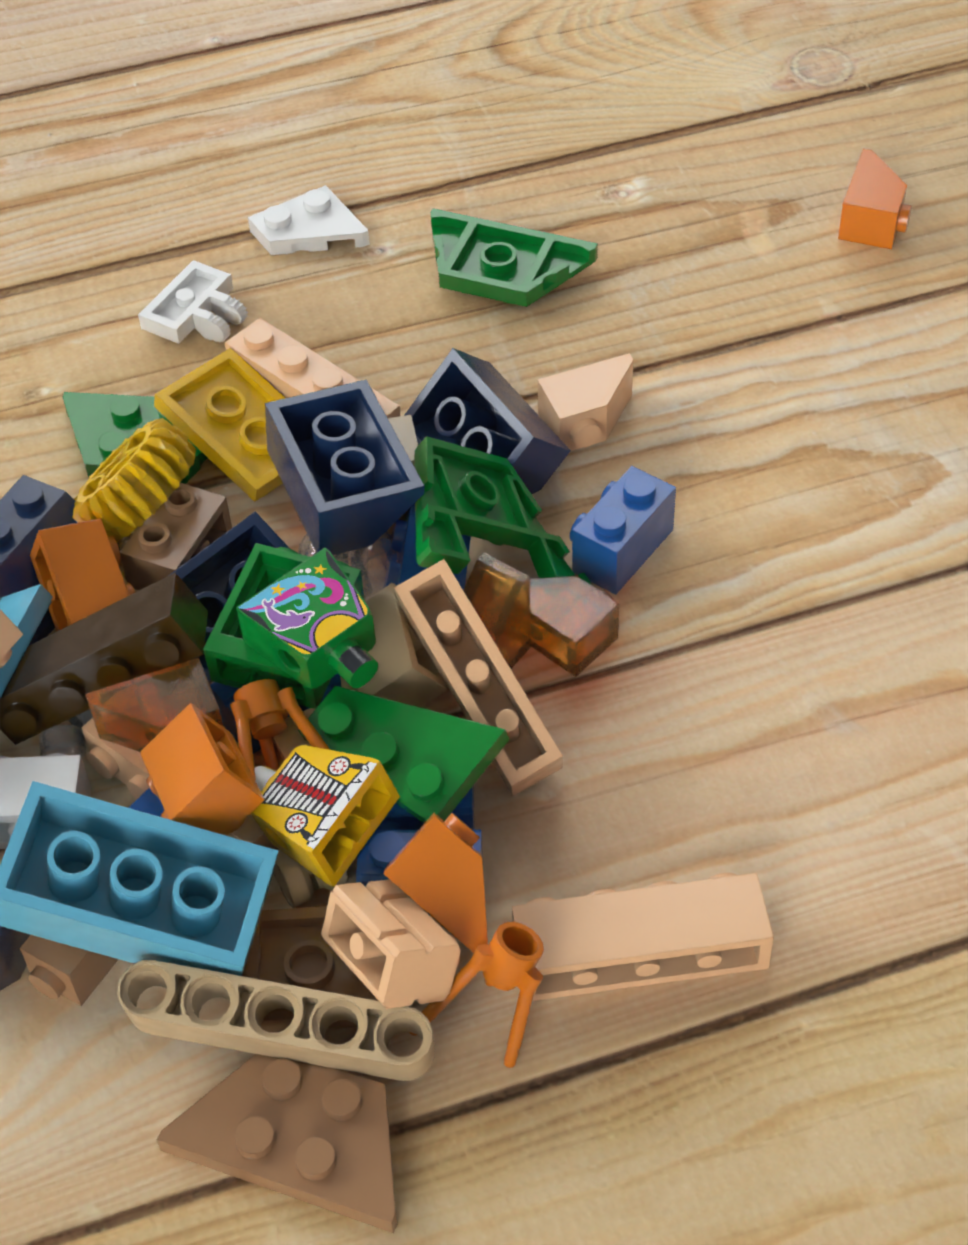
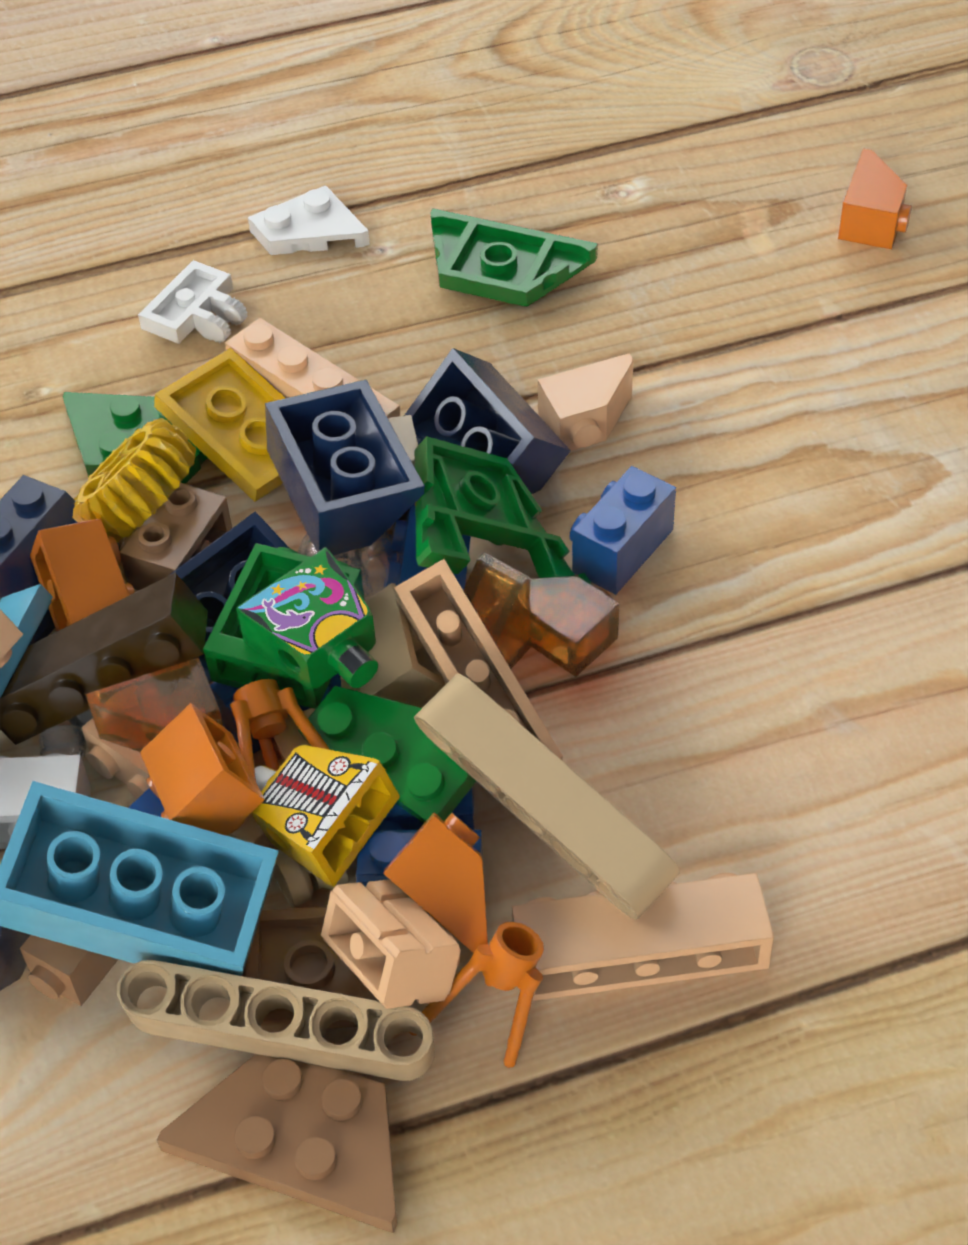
(547, 796): none -> tan beam

